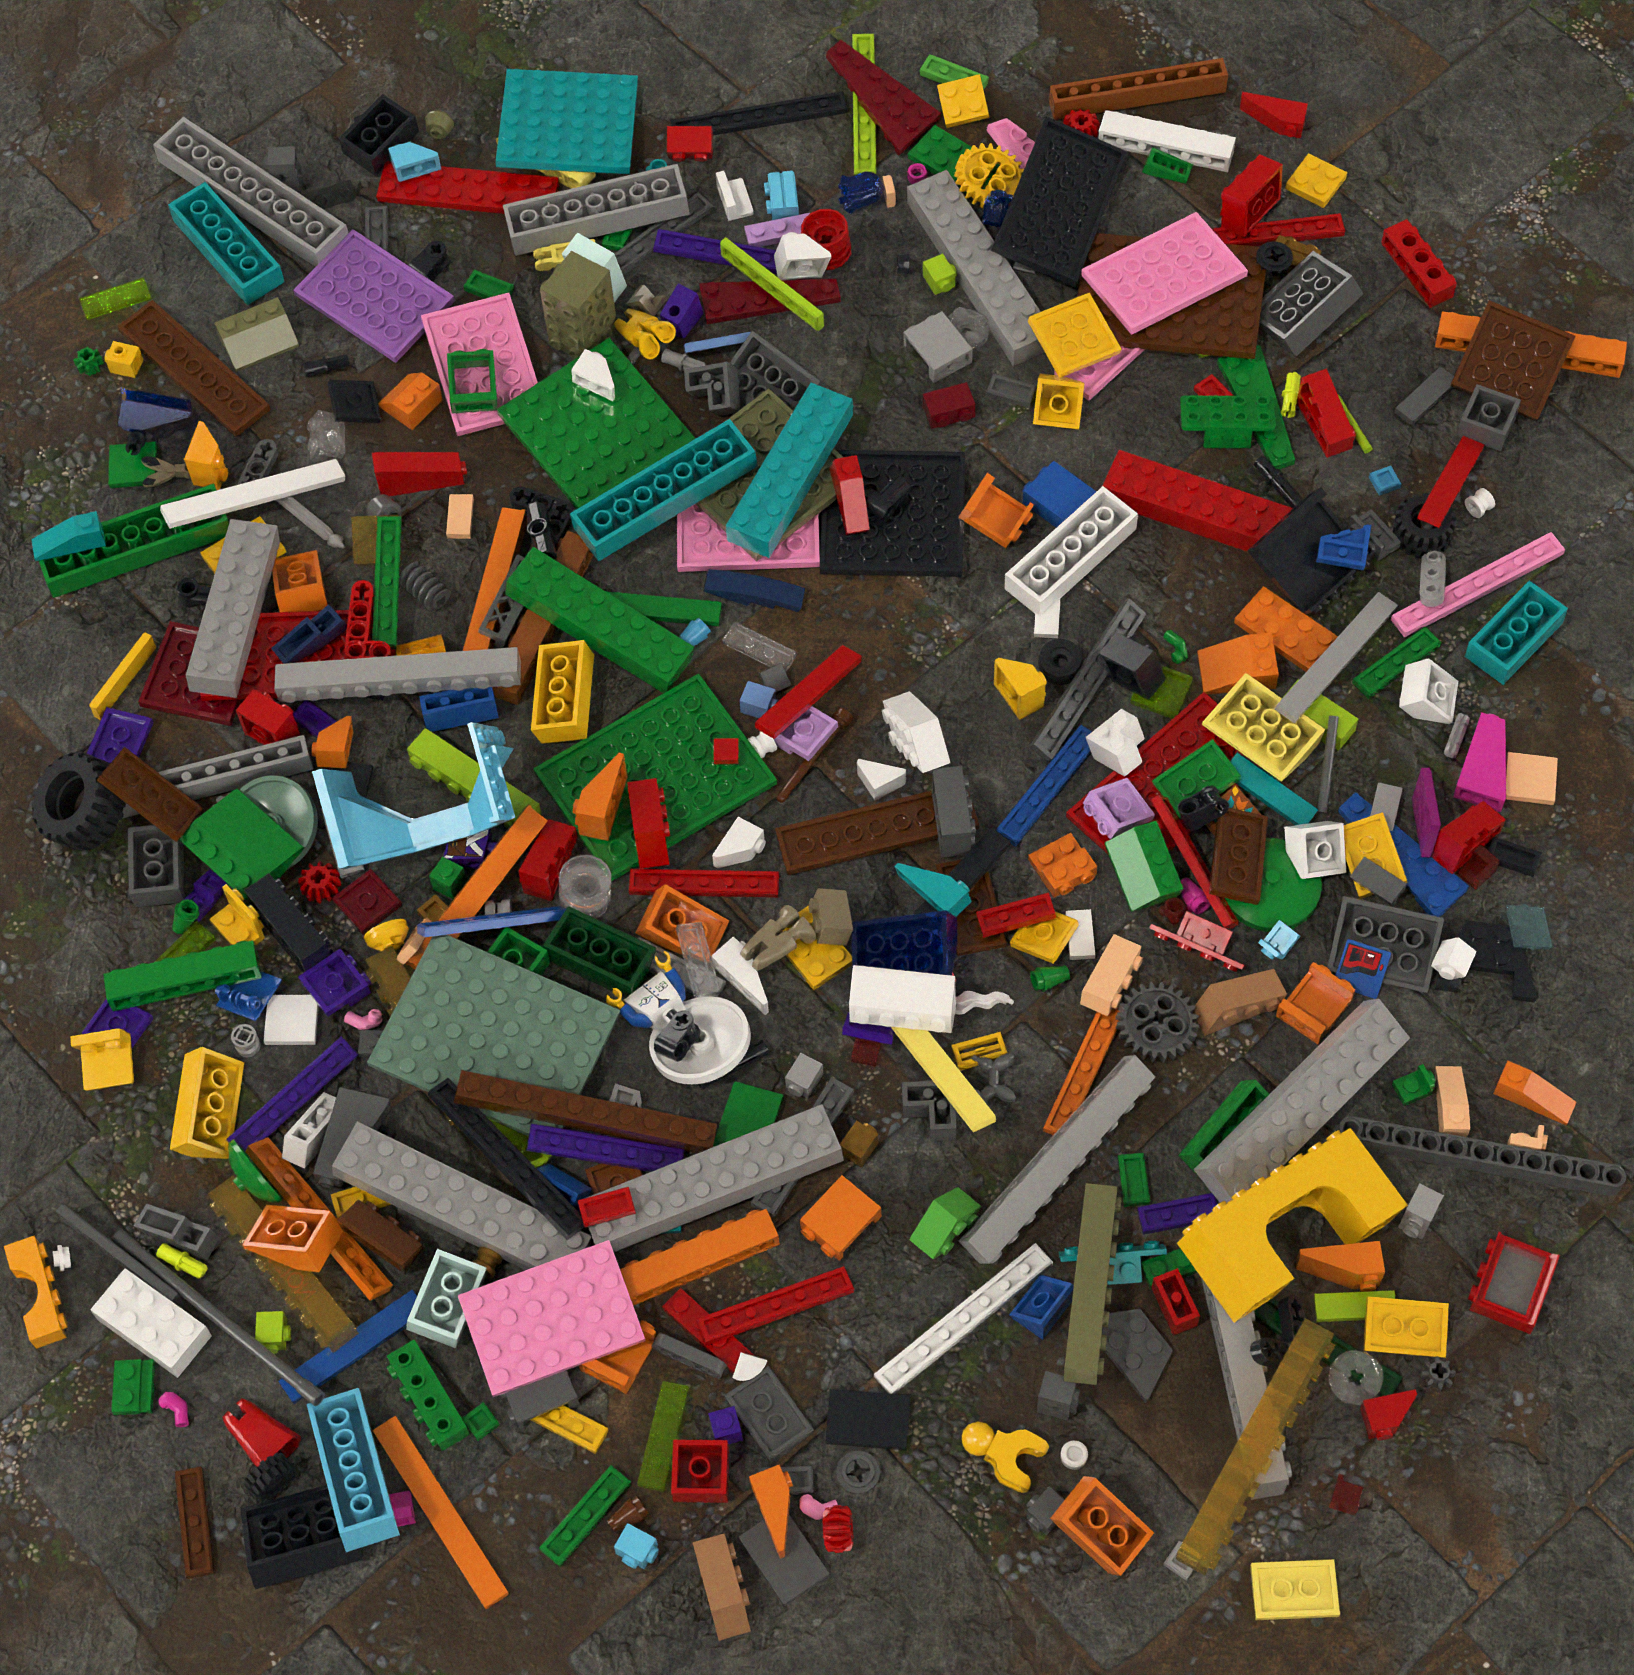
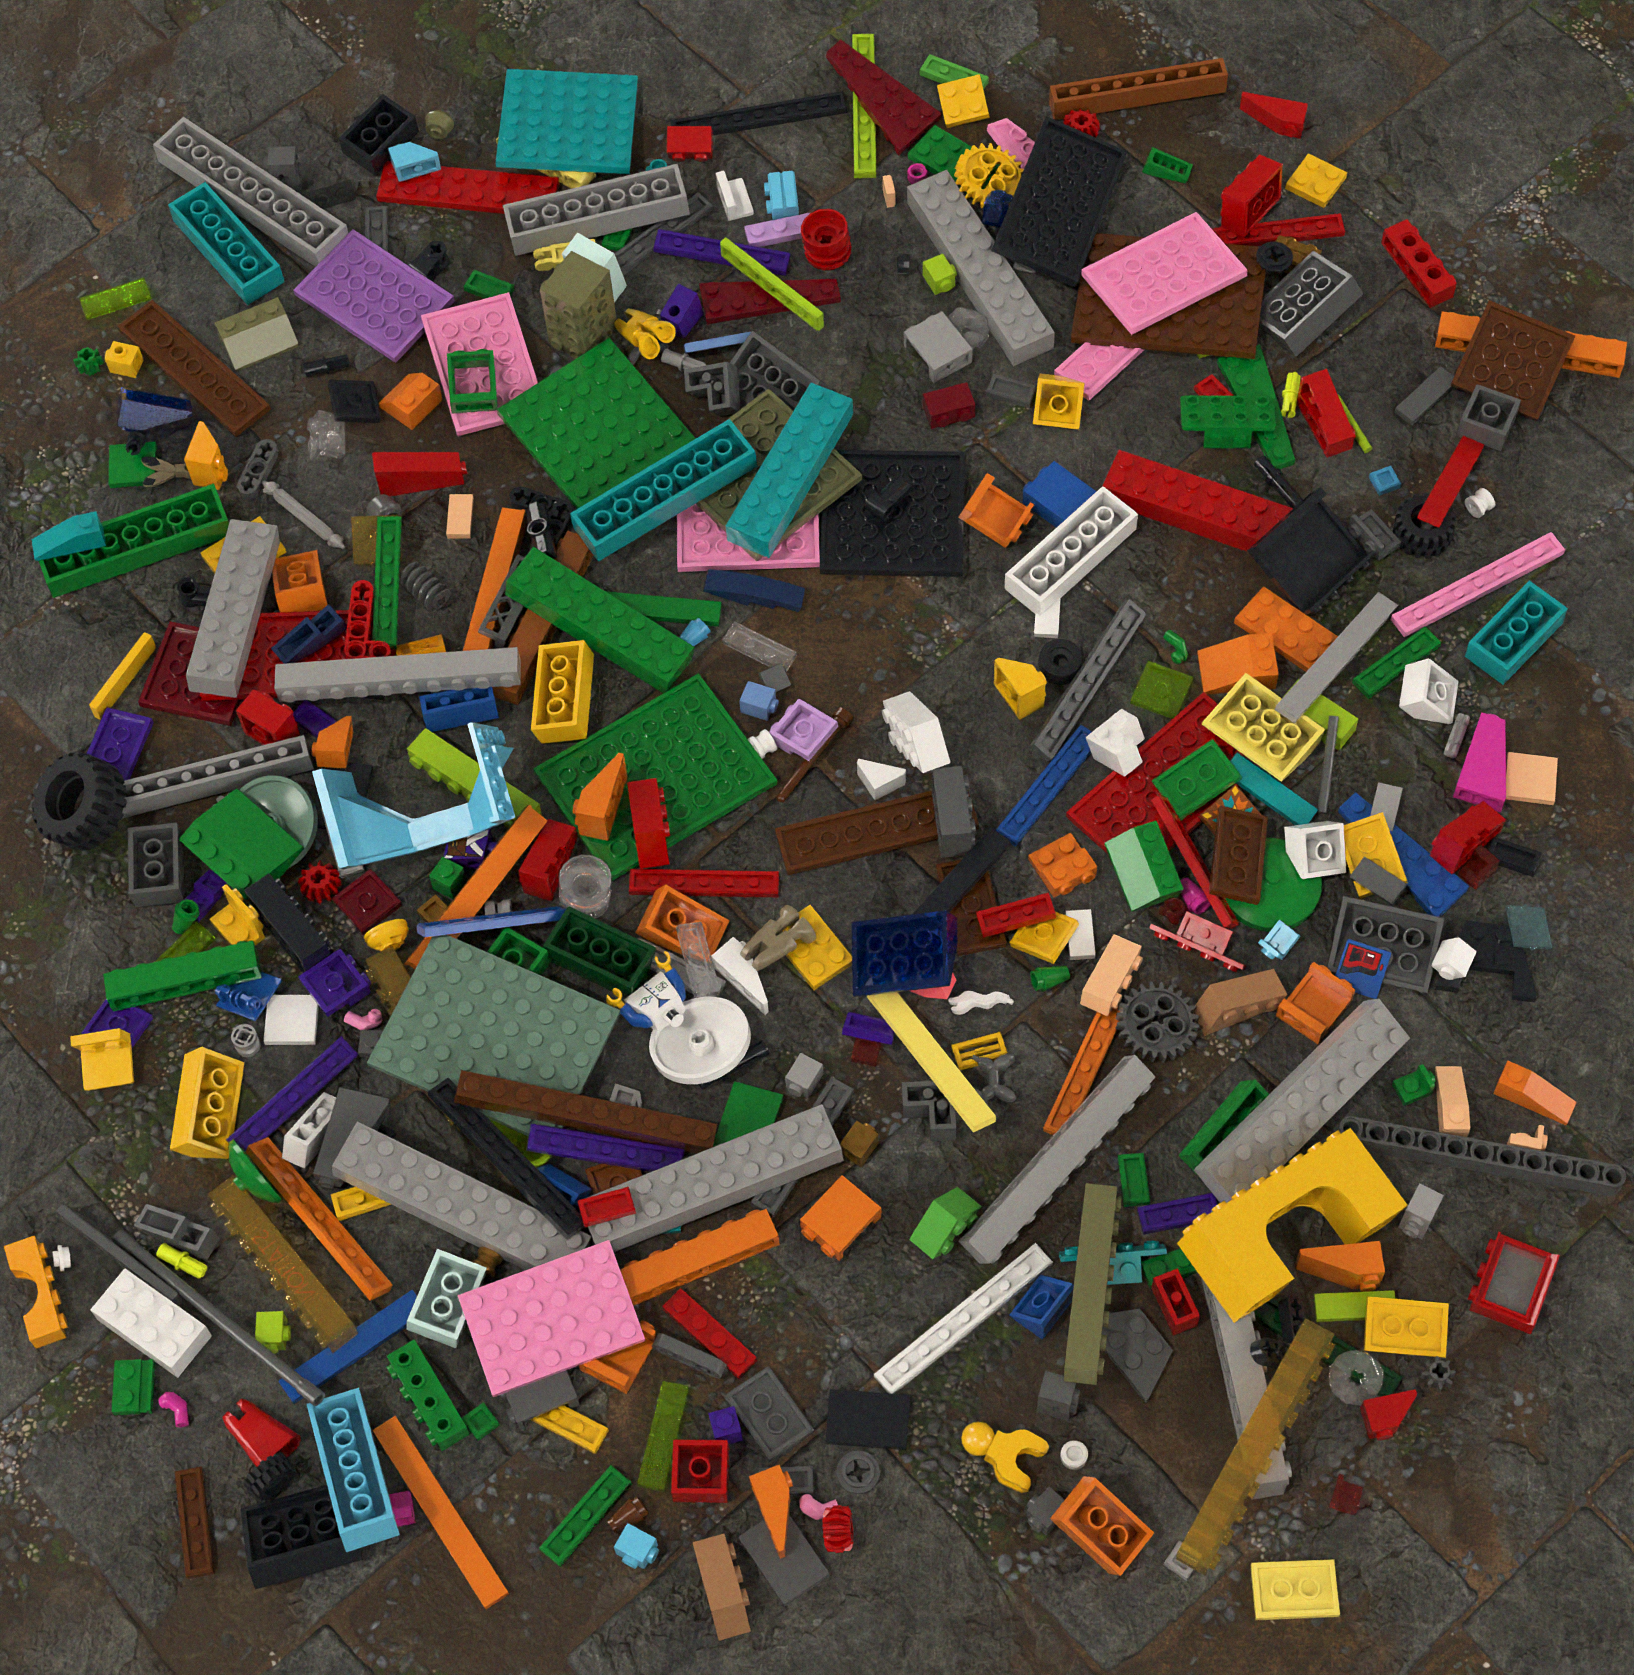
(150, 794): reddish brown tile -> none
(252, 493): white tile -> none
(294, 1236): orange slope -> none
(381, 1235): reddish brown slope -> none
(411, 945): light nougat tile -> none
(593, 374): white slope -> none
(645, 301): dark tan panel -> none
(676, 1038): black piece -> none
(726, 751): red tile -> none
(739, 844): white slope -> none
(748, 1367): white tile -> none
(775, 1305): red tile -> none
(800, 257): white slope -> none
(808, 692): red tile -> none
(831, 916): dark tan brick -> none
(850, 494): slope -> none
(860, 190): clear blue piece -> none
(902, 999): white slope -> none
(936, 888): teal slope -> none
(1074, 335): yellow plate -> none
(1117, 808): lavender plate -> none
(1132, 665): black brick -> none
(1185, 143): white brick -> none
(1200, 808): black piece -> none
(1345, 548): blue wing -> none
(1426, 812): magenta tile -> none
(1432, 579): light grey plate -> none

